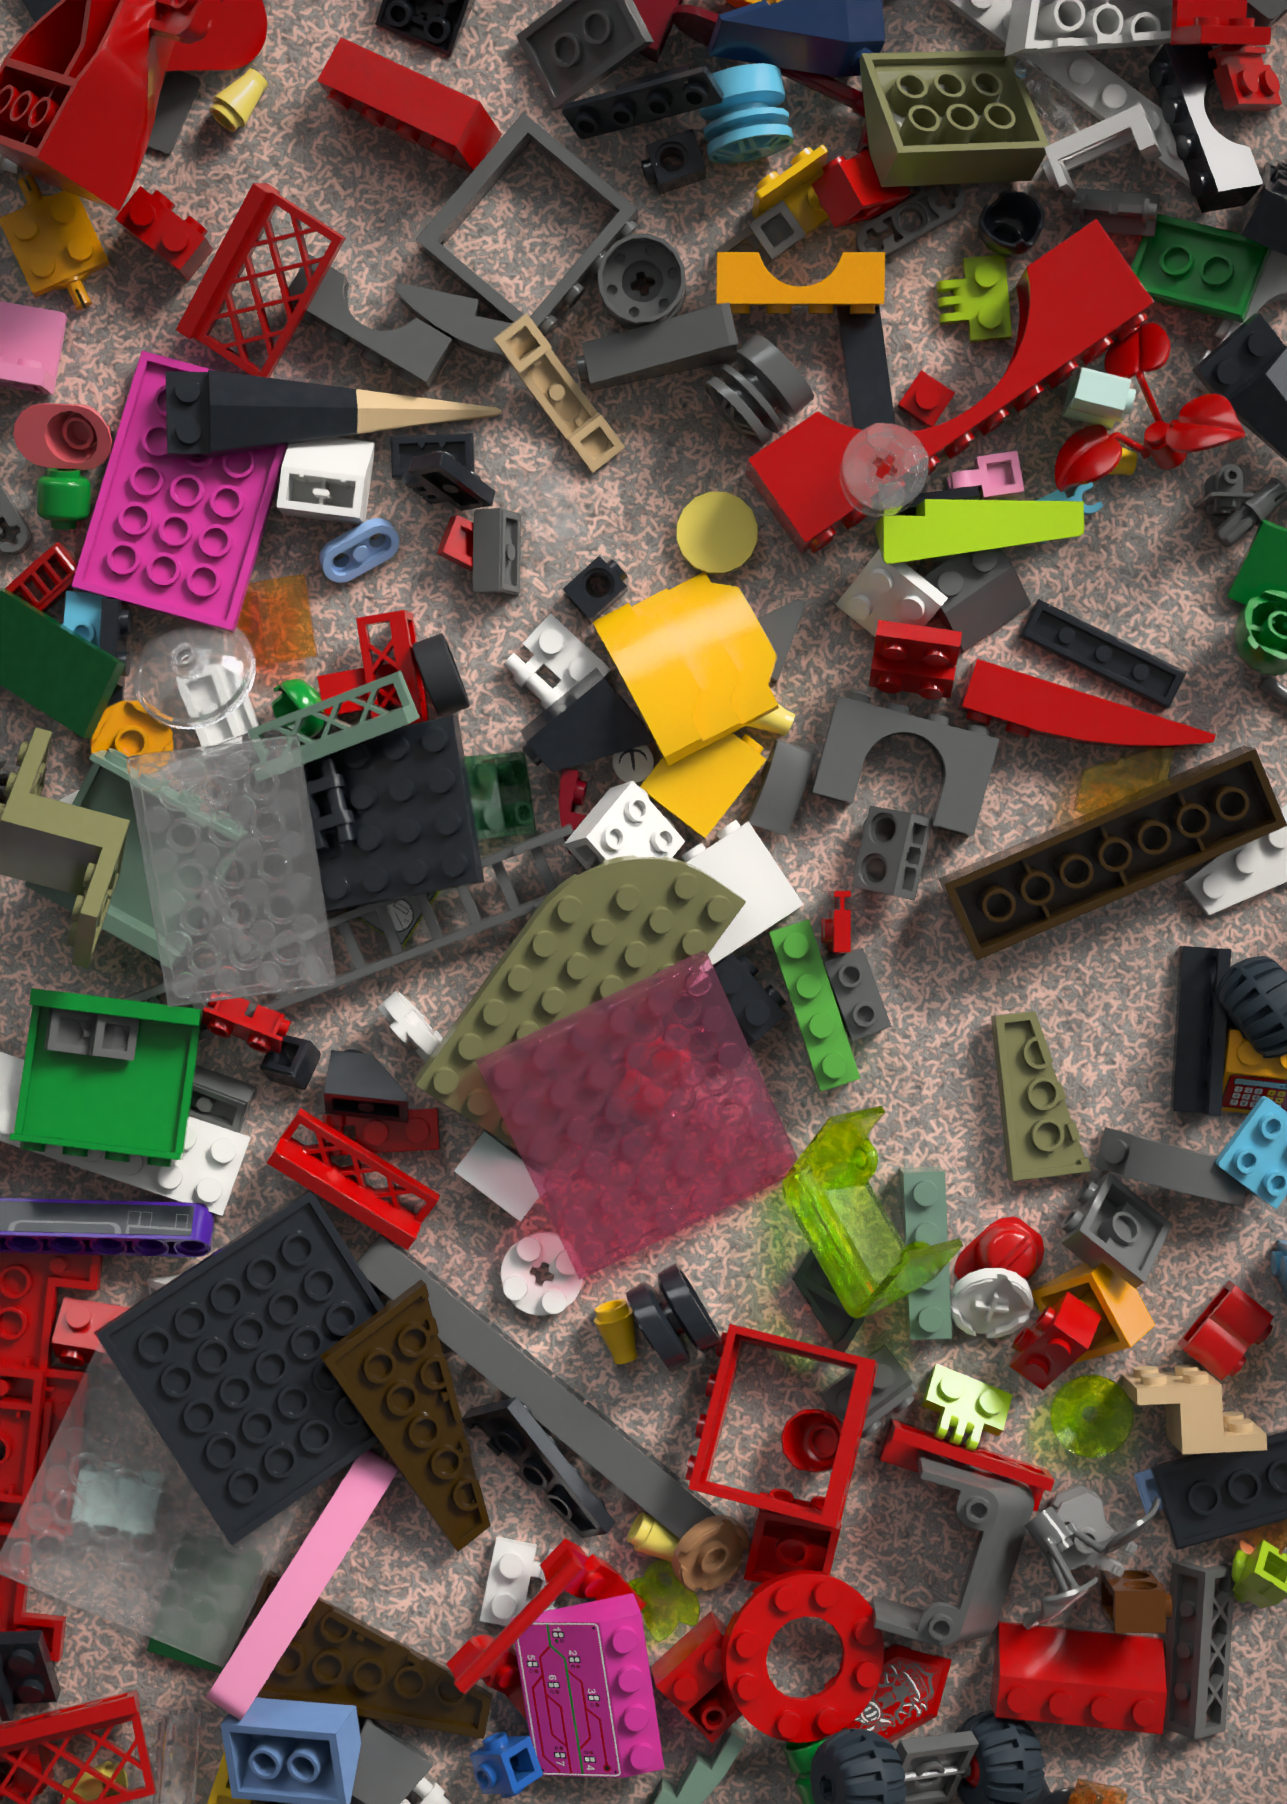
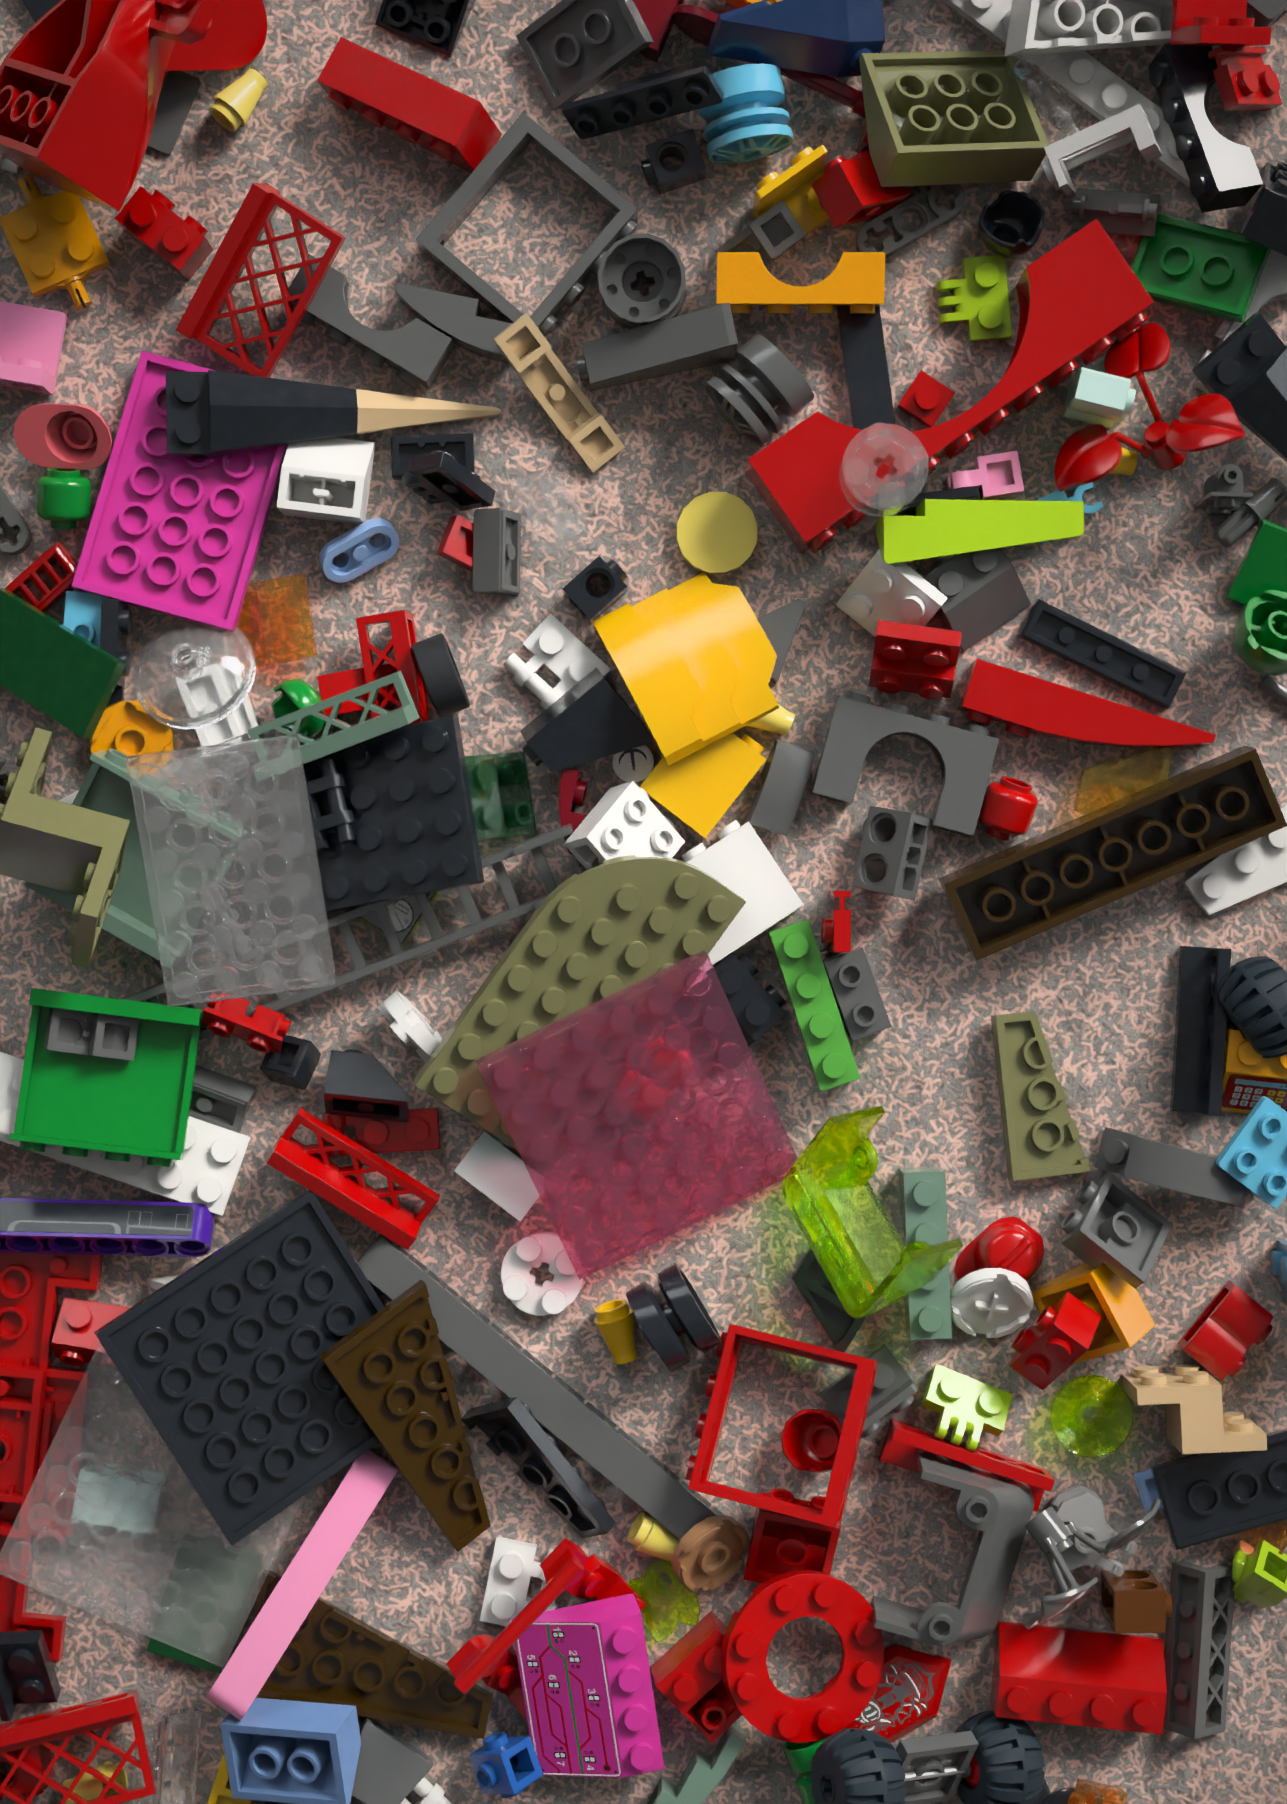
(1008, 808): none -> red head

